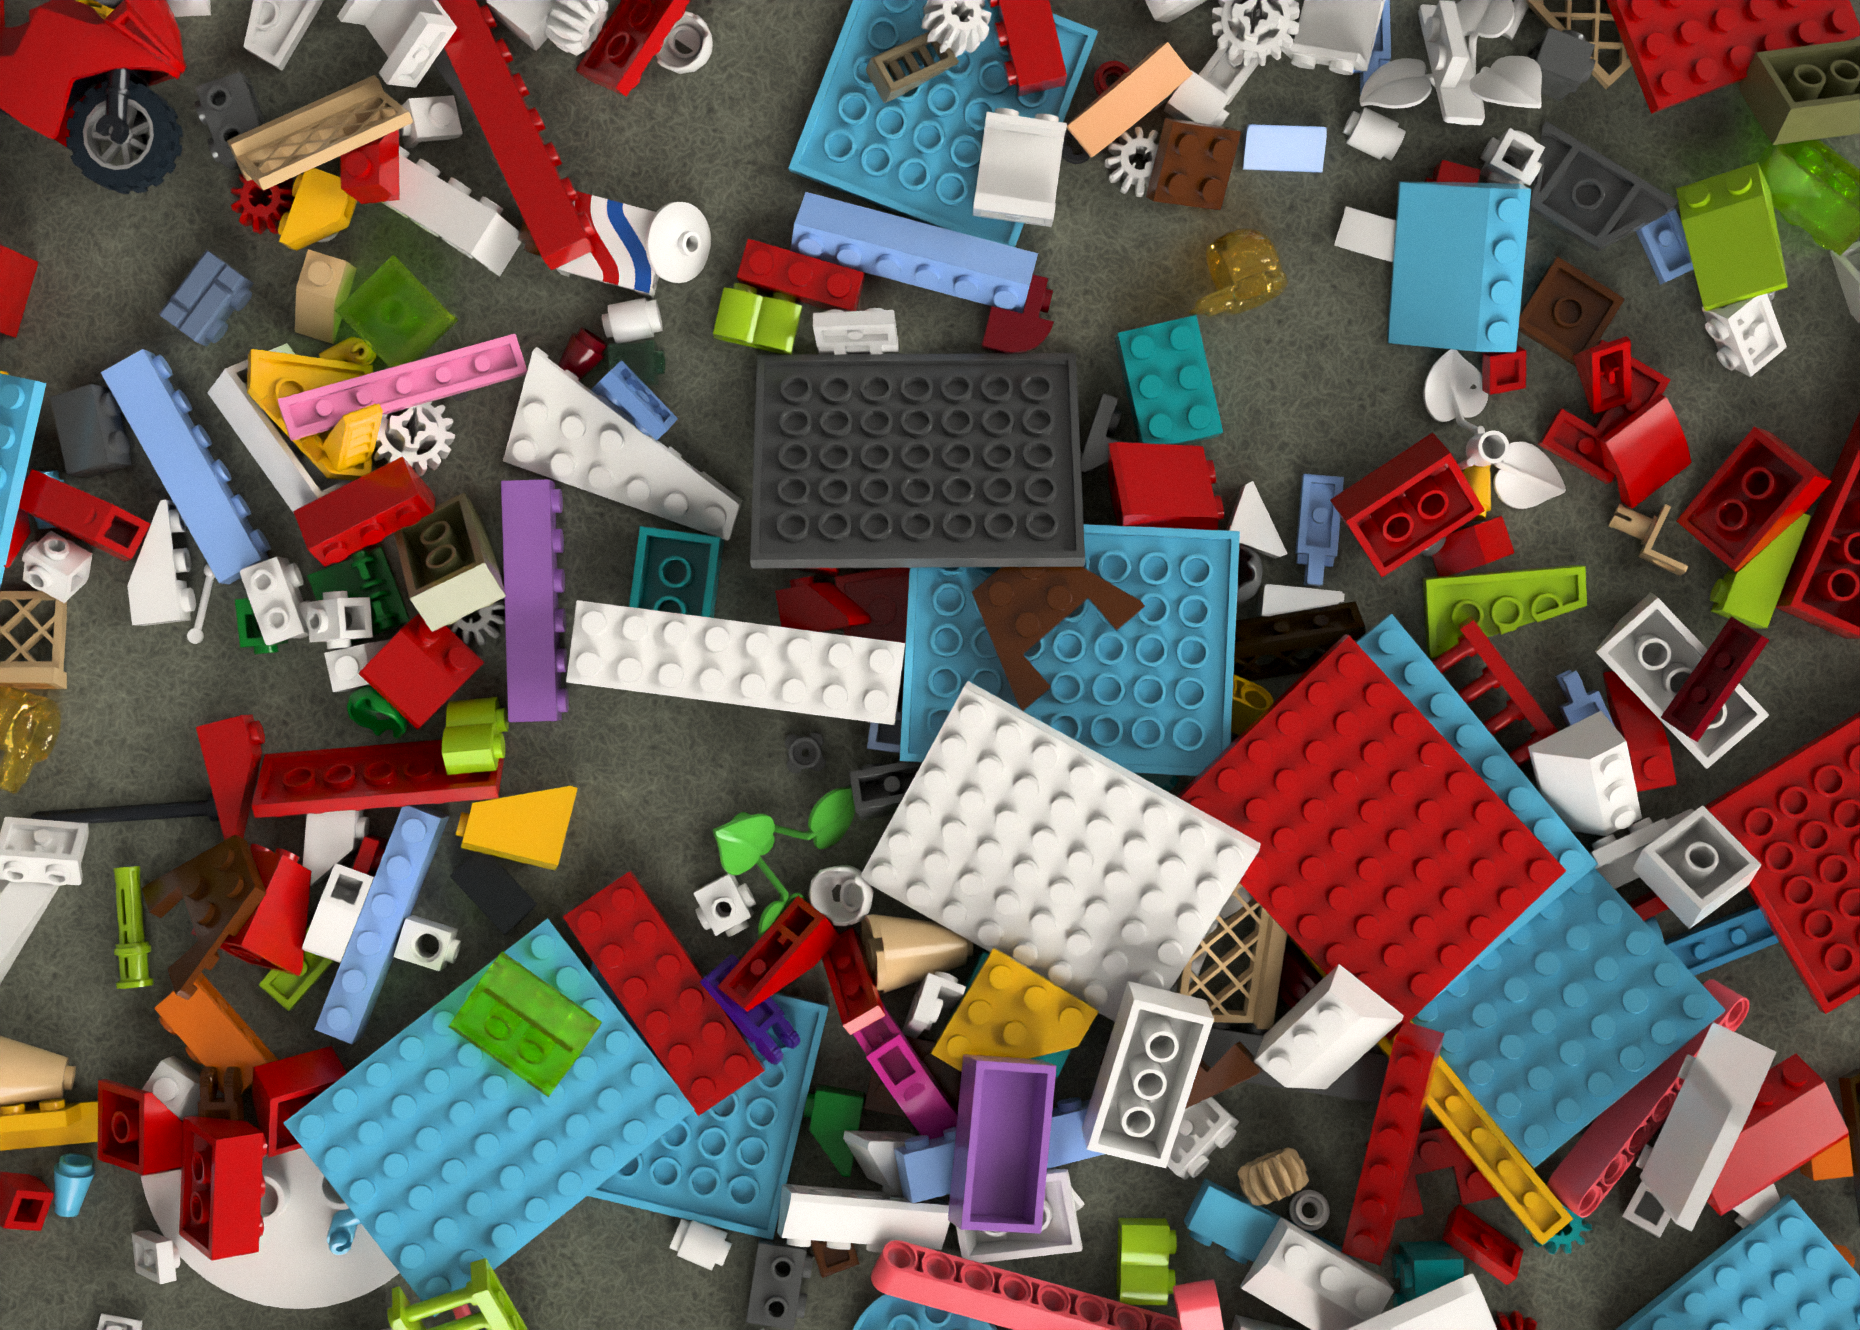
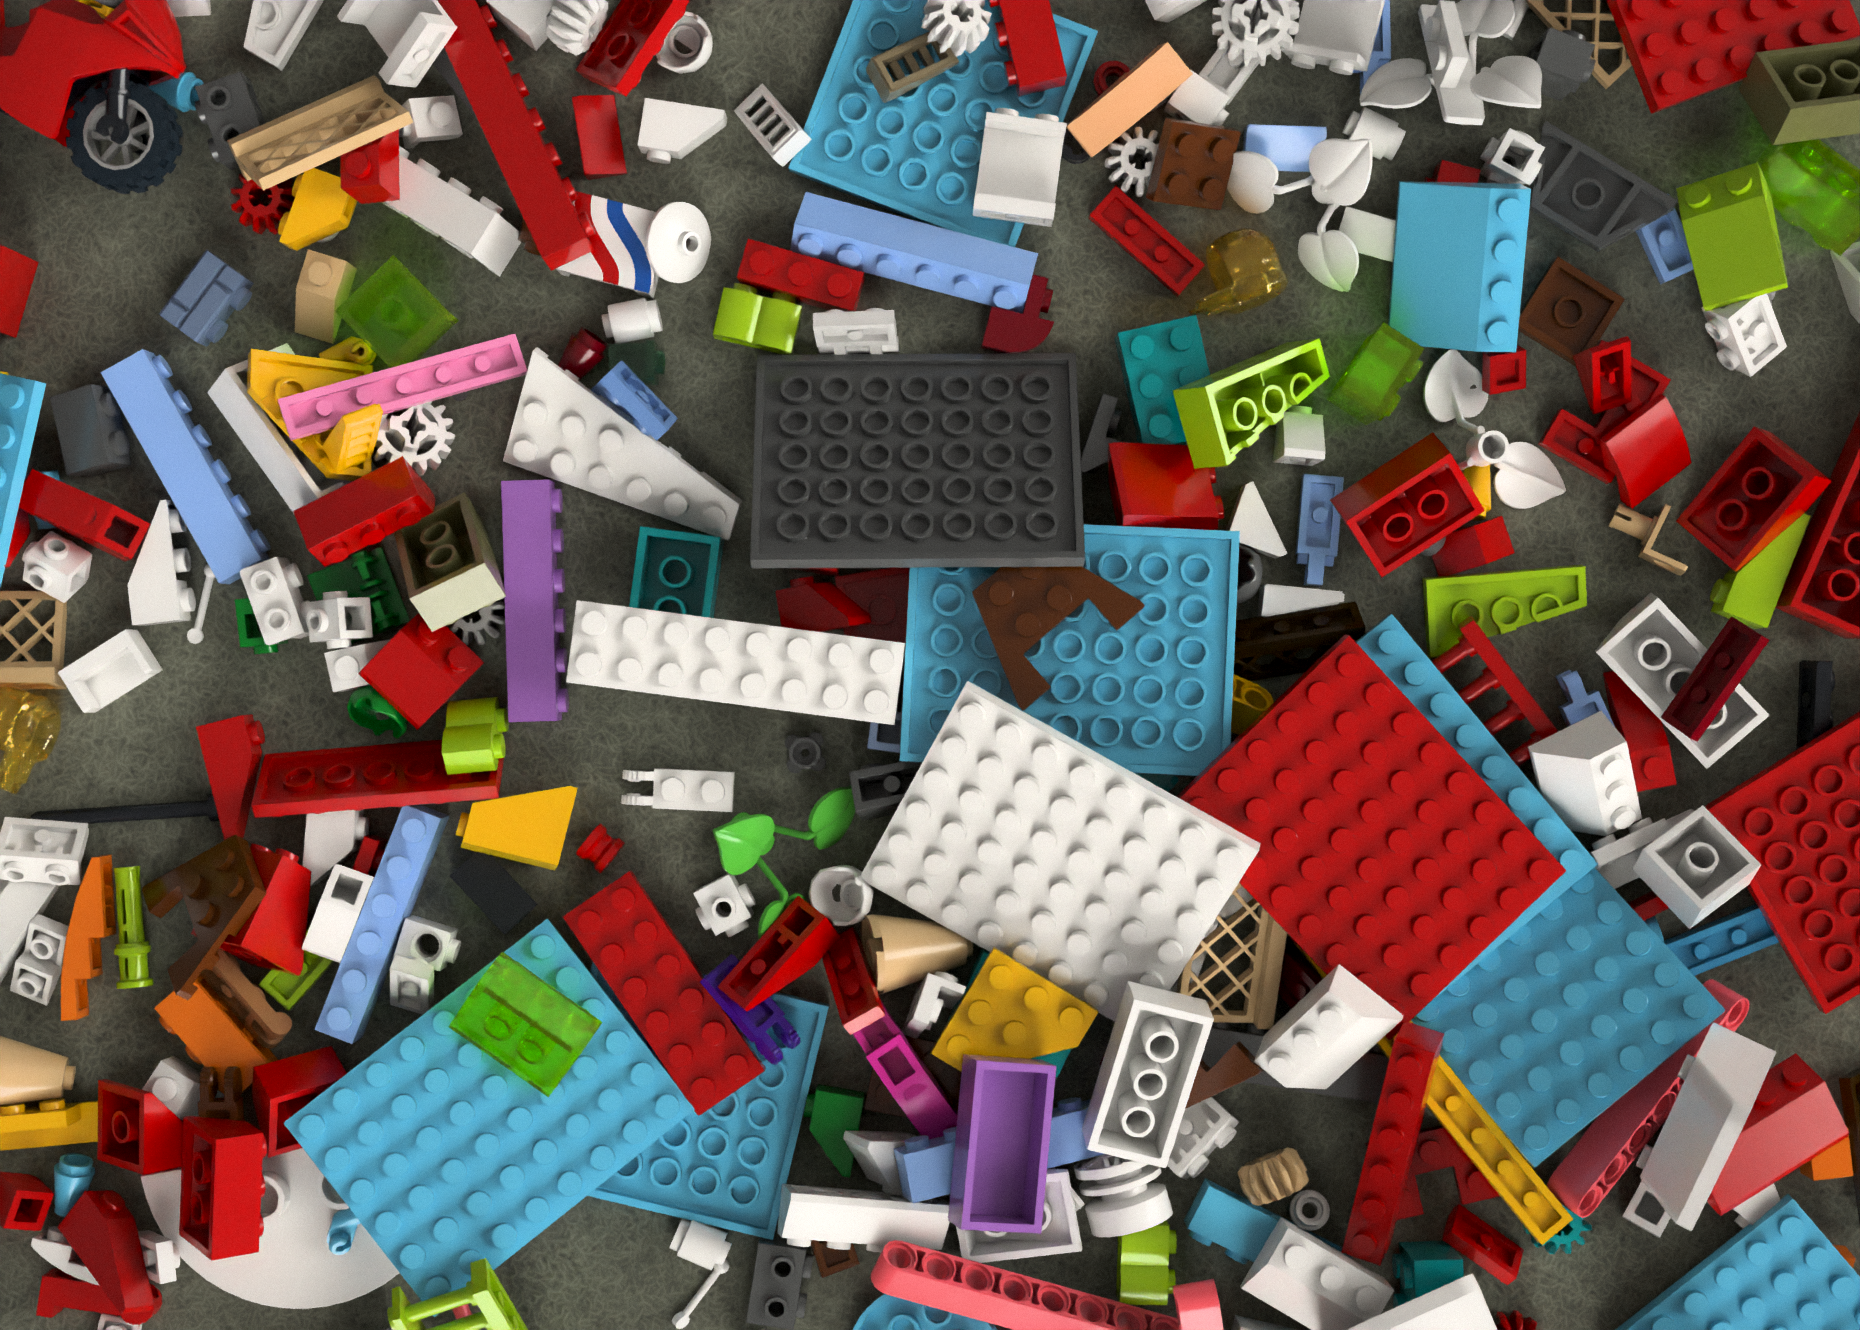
(42, 960): none -> white slope
(58, 1252): none -> white slope
(62, 1291): none -> red leg
(90, 921): none -> orange slope
(110, 671): none -> white panel
(110, 1247): none -> red slope
(179, 91): none -> medium azure cone
(247, 1001): none -> medium nougat plate
(411, 984): none -> white plate
(599, 136): none -> red slope
(600, 848): none -> red wheel
(676, 128): none -> white slope
(681, 1318): none -> white hinge
(684, 789): none -> white hinge
(789, 143): none -> white slope
(1125, 1196): none -> white wheel
(1146, 241): none -> red plate
(1242, 400): none -> lime wedge
(1299, 437): none -> white slope
(1338, 177): none -> white plant
(1376, 374): none -> clear neon green brick
(1814, 700): none -> black hinge

